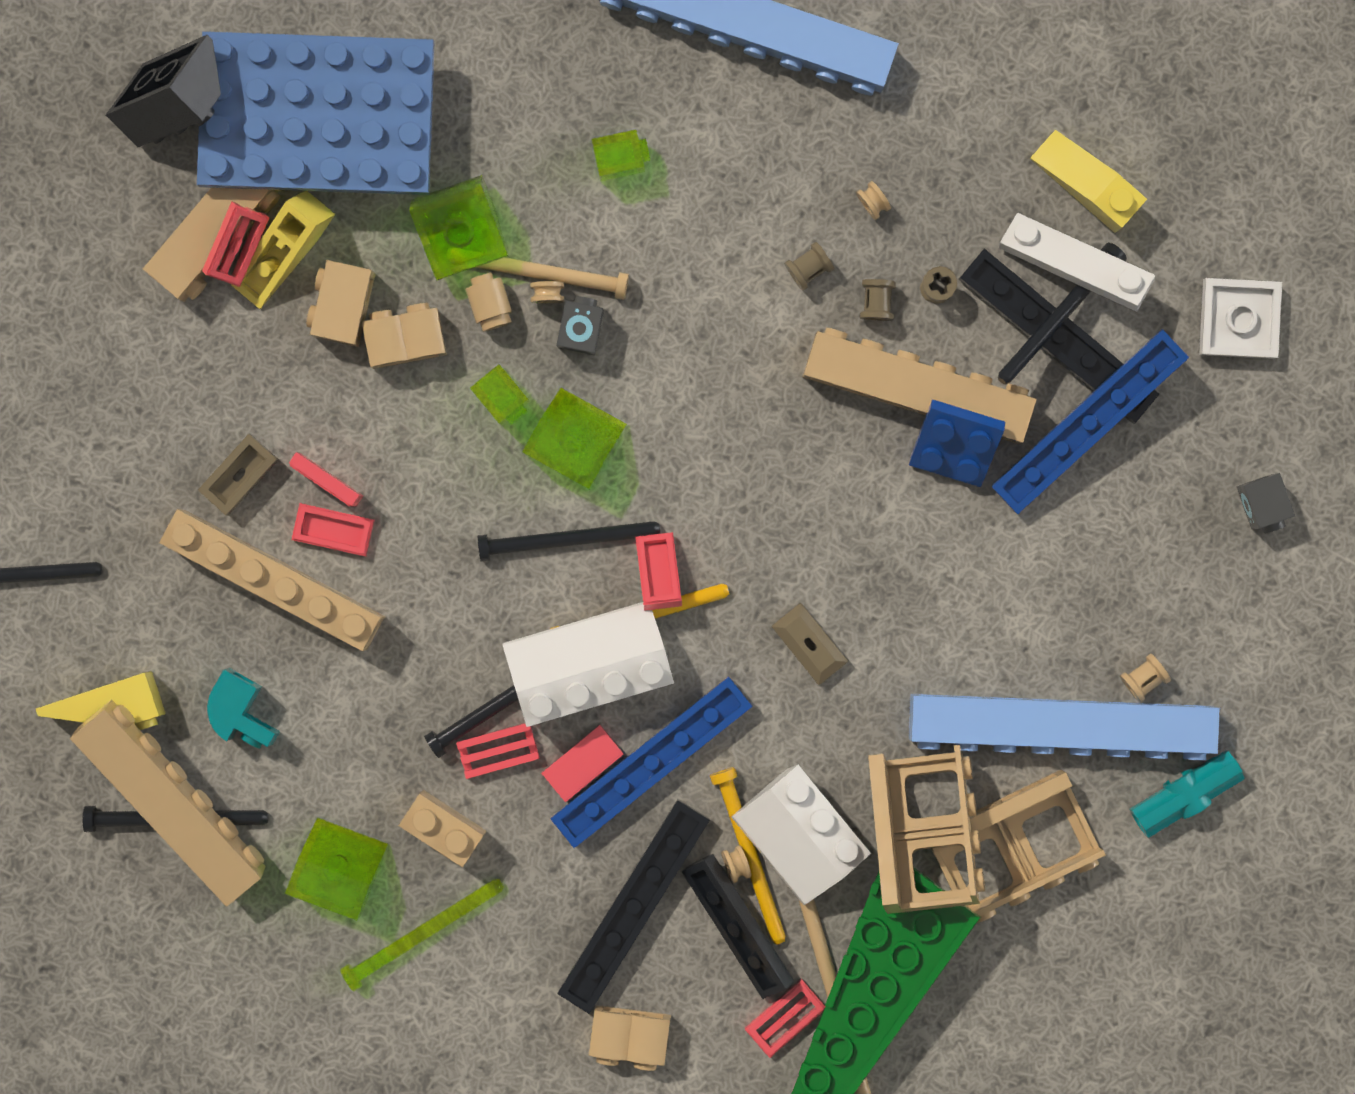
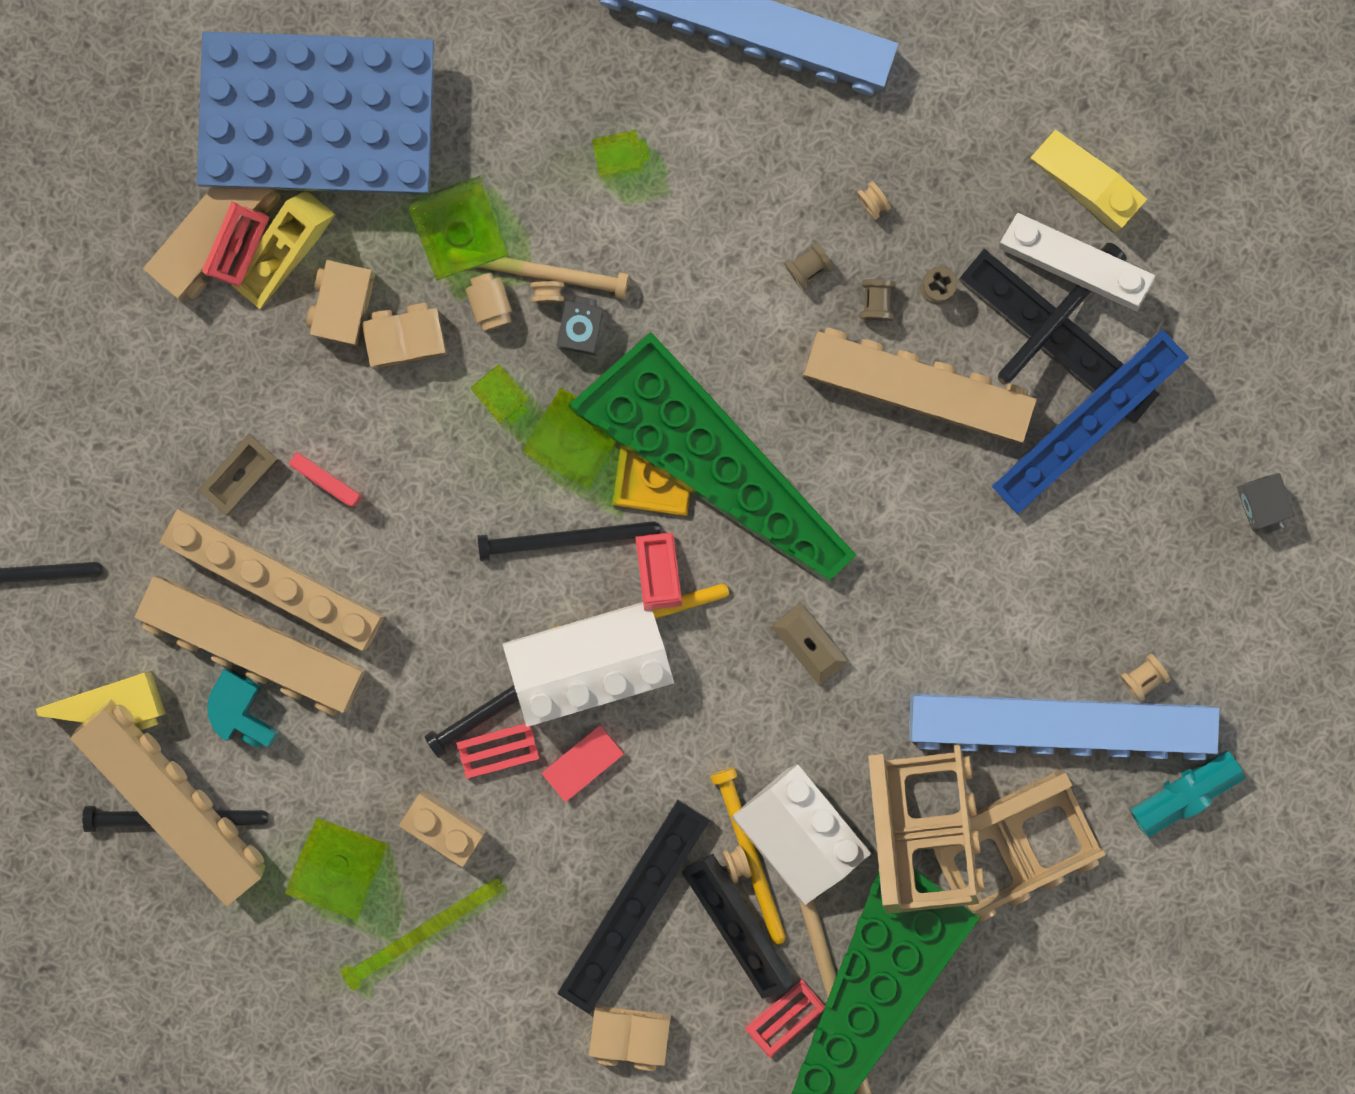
(169, 94): black slope -> none
(250, 644): none -> tan brick
(333, 529): coral tile -> none
(647, 488): none -> yellow tile
(651, 762): blue plate -> none
(680, 430): none -> green wing
(957, 443): blue plate -> none
(1240, 318): white plate -> none

